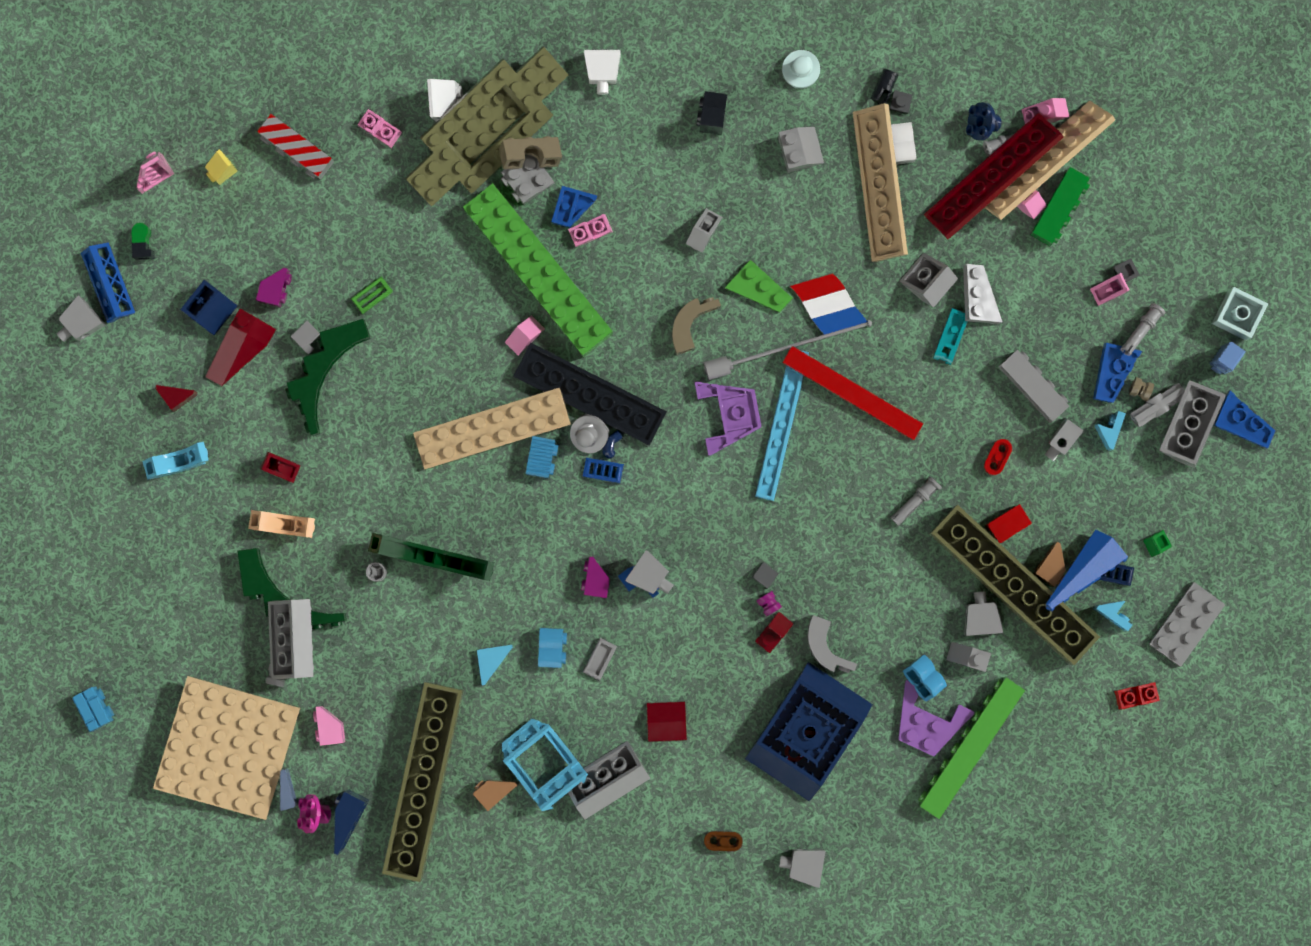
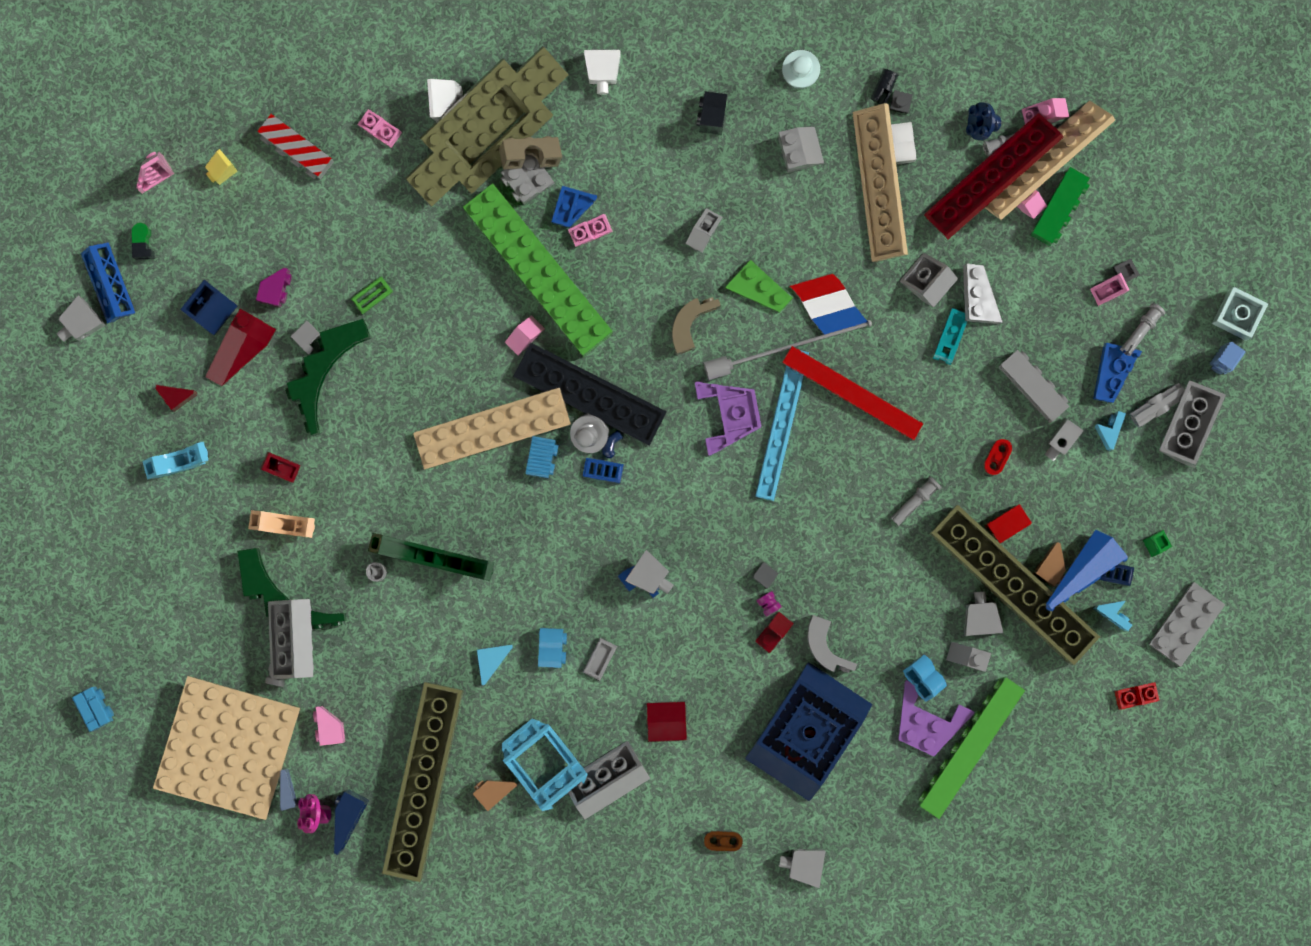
(597, 581): magenta slope -> none
(1141, 389): dark tan wheel -> none
(1241, 421): blue wing -> none

